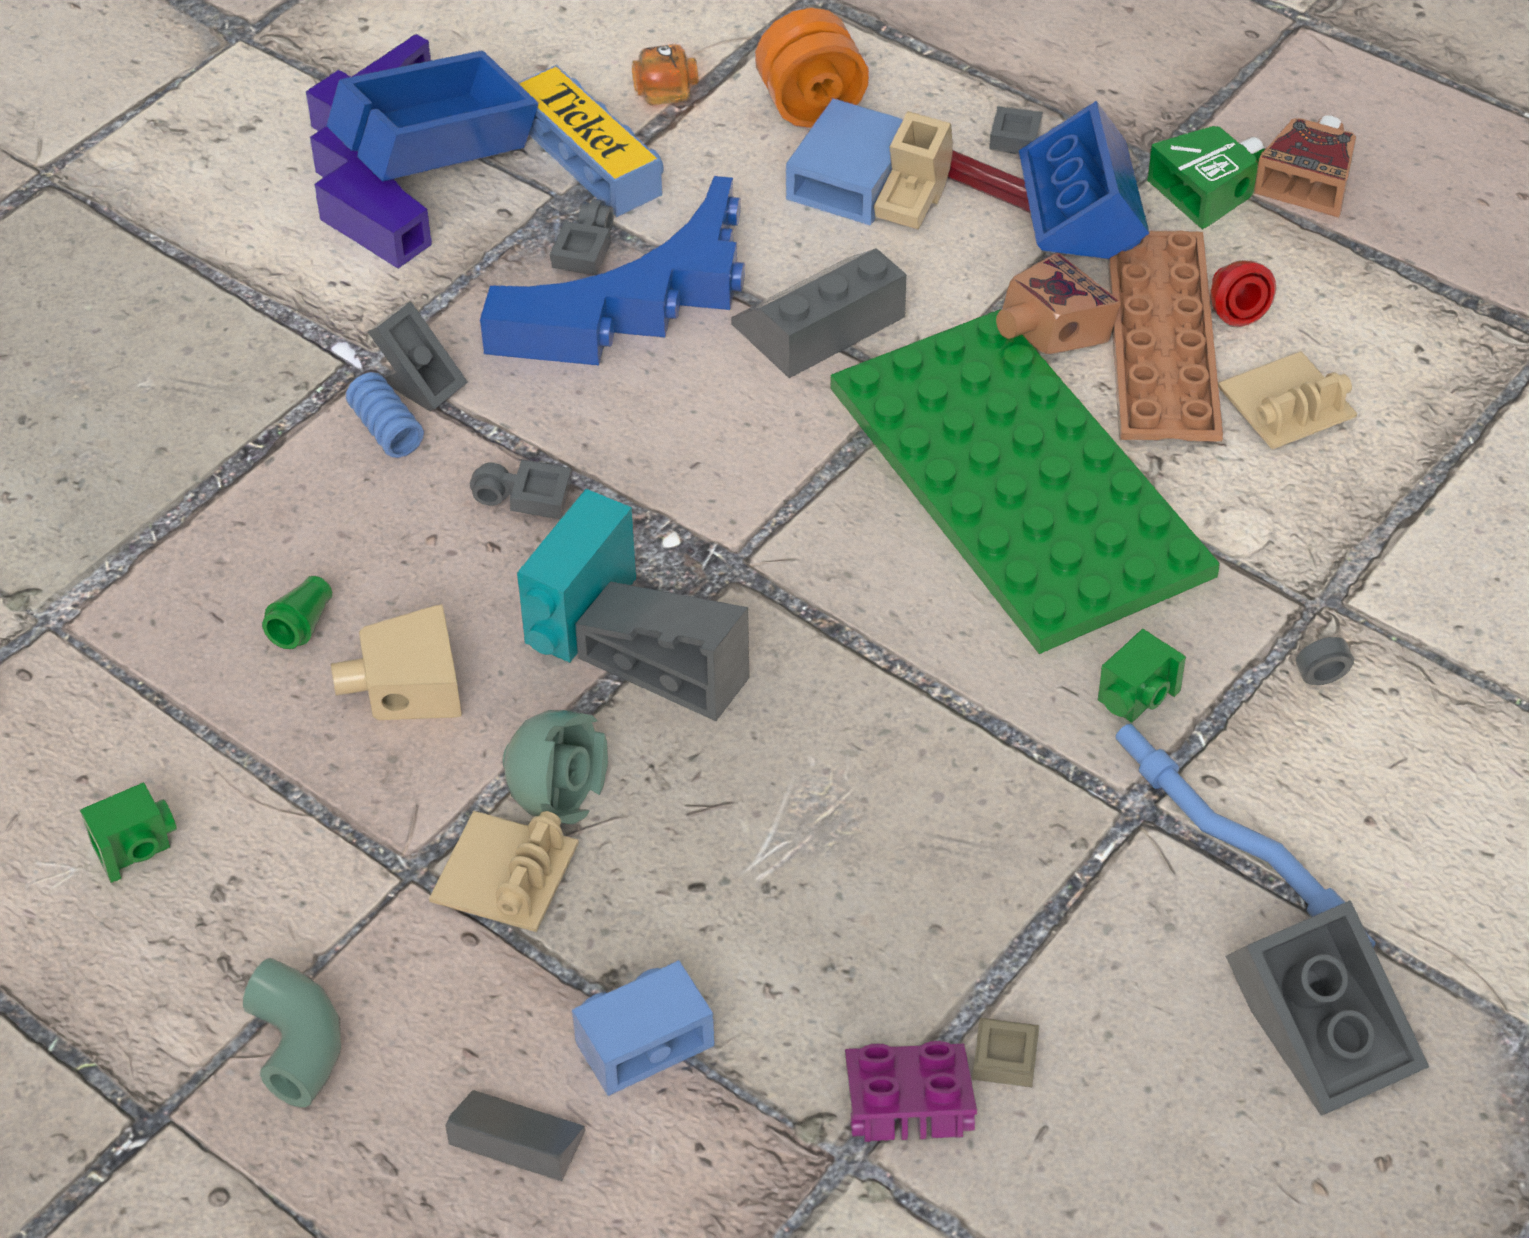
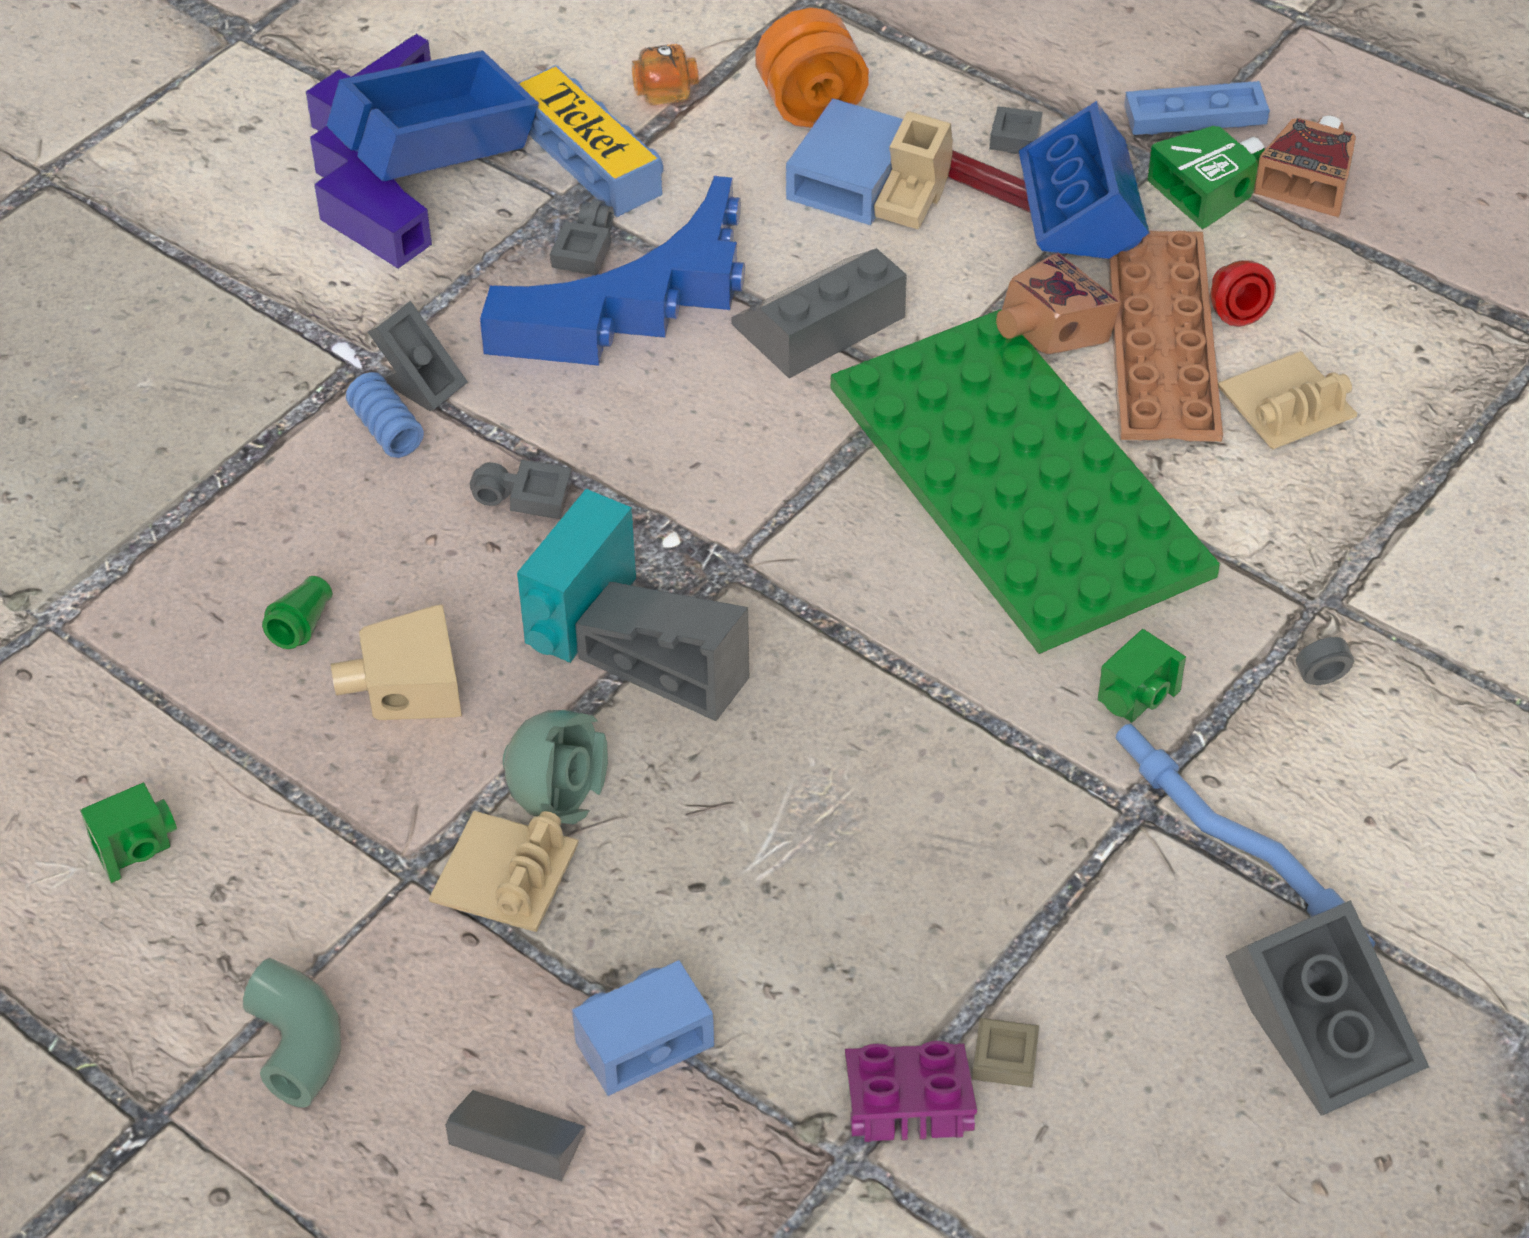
(1196, 108): none -> medium blue plate

